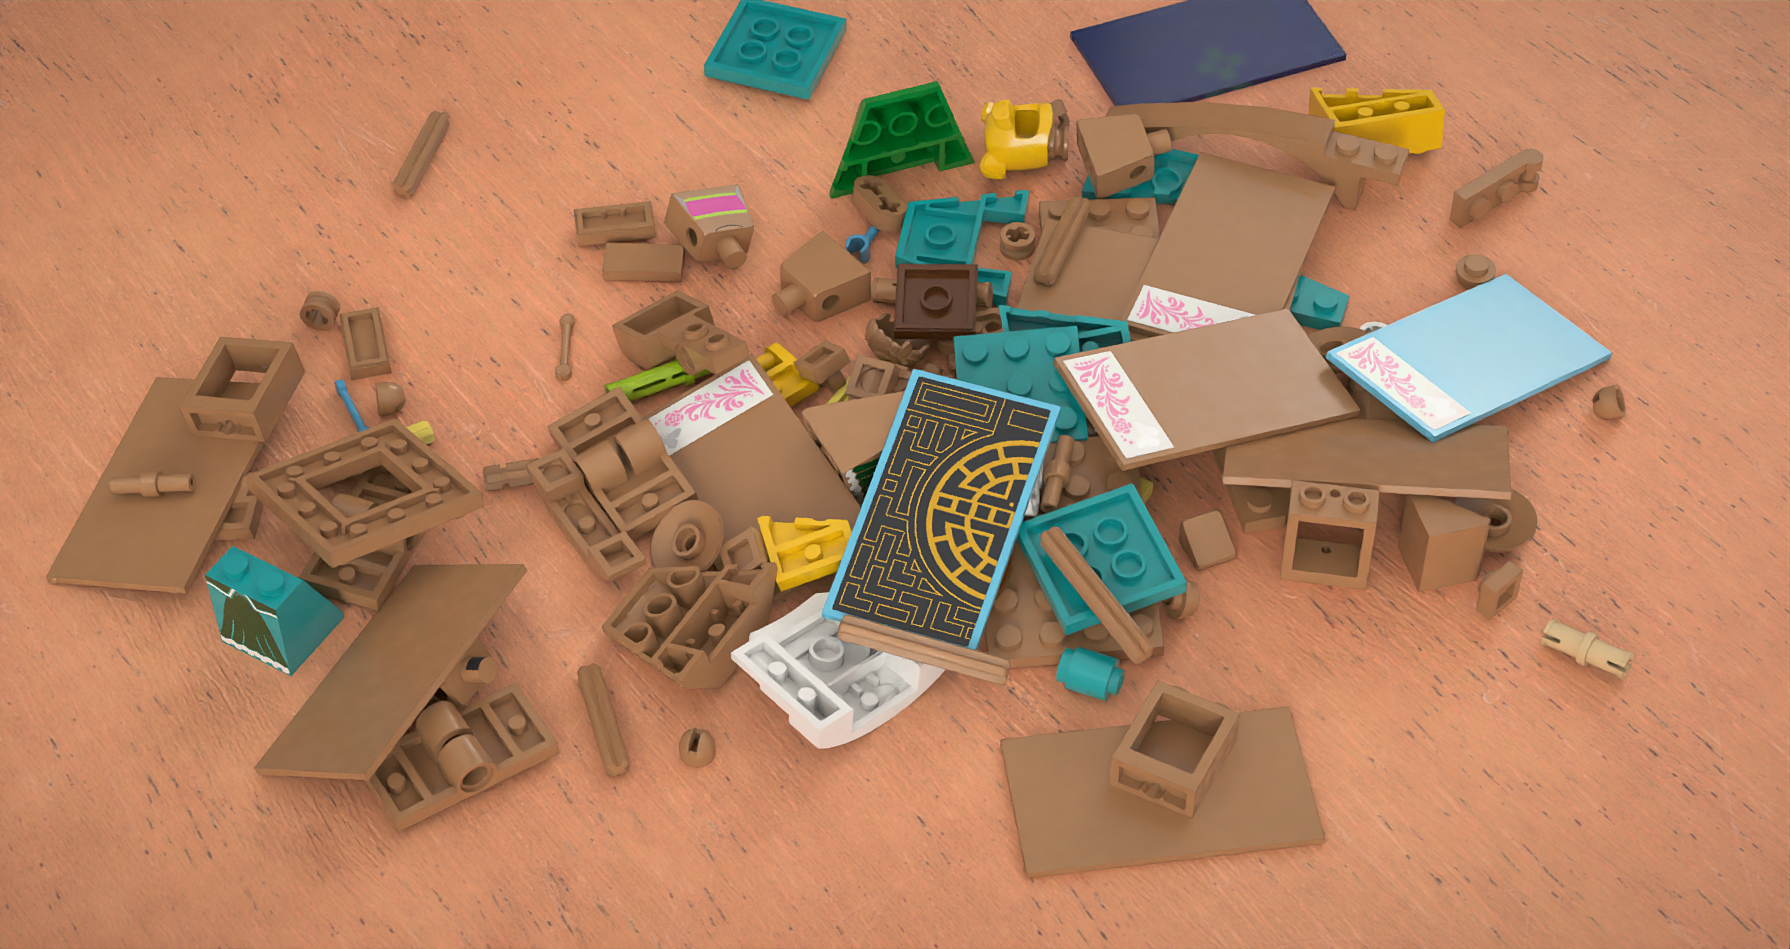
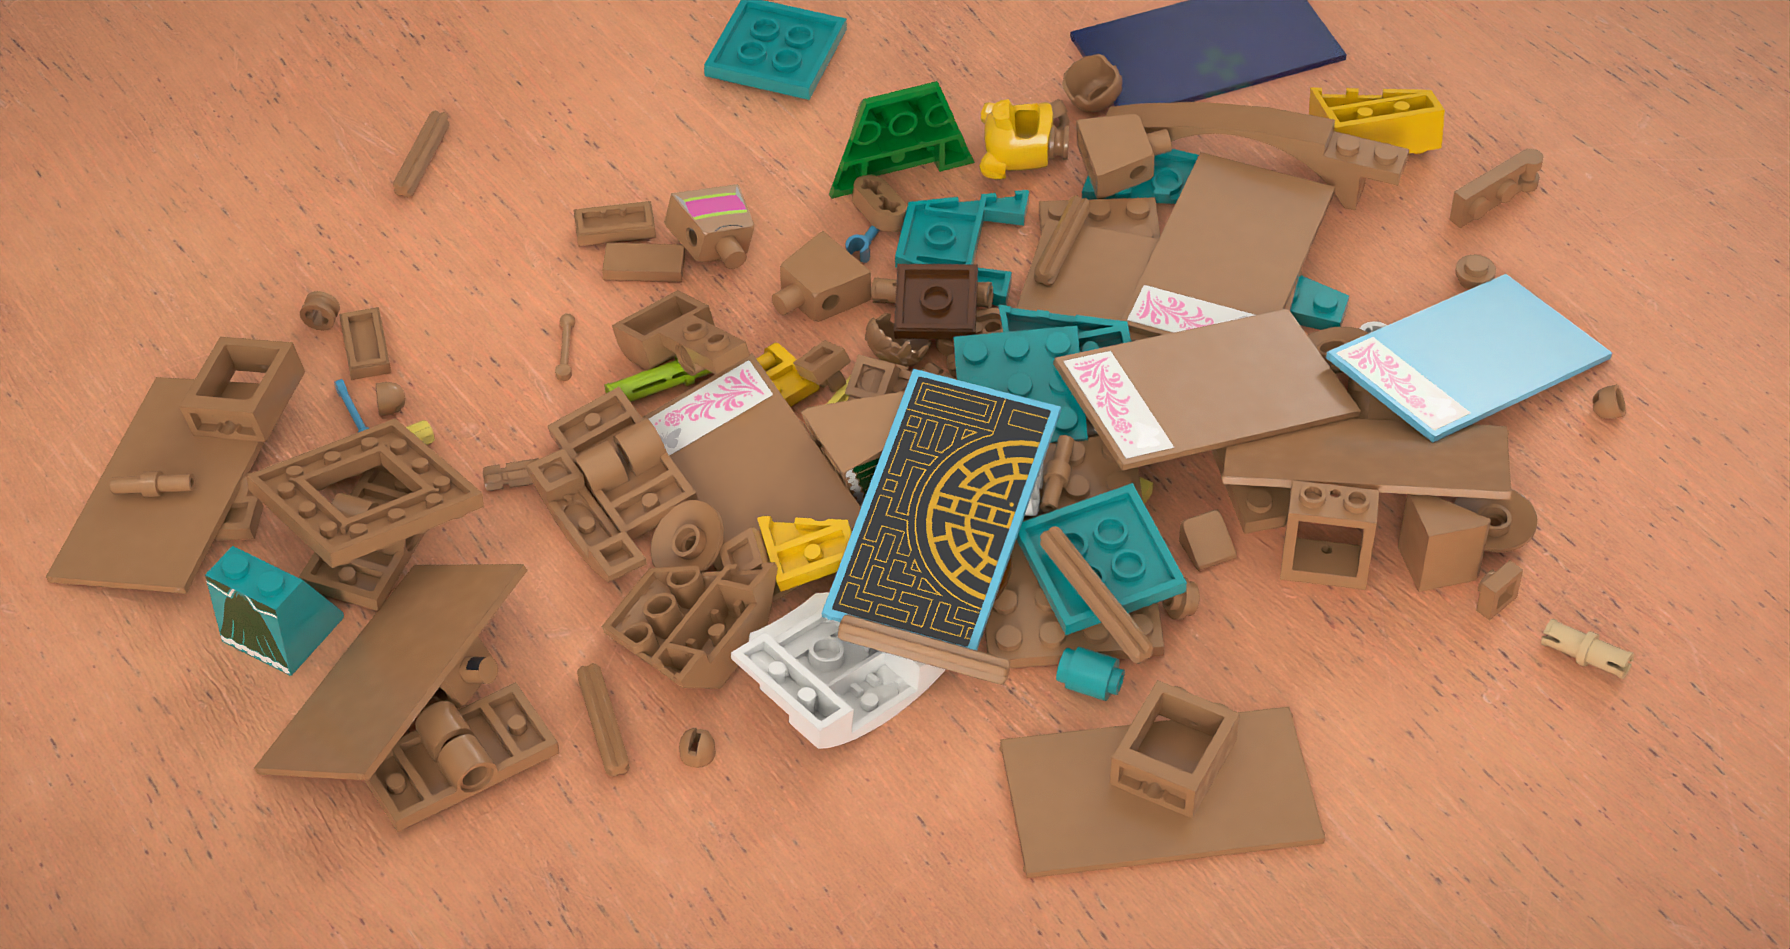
(1017, 241): medium nougat bush -> none
(1092, 83): none -> medium nougat hair

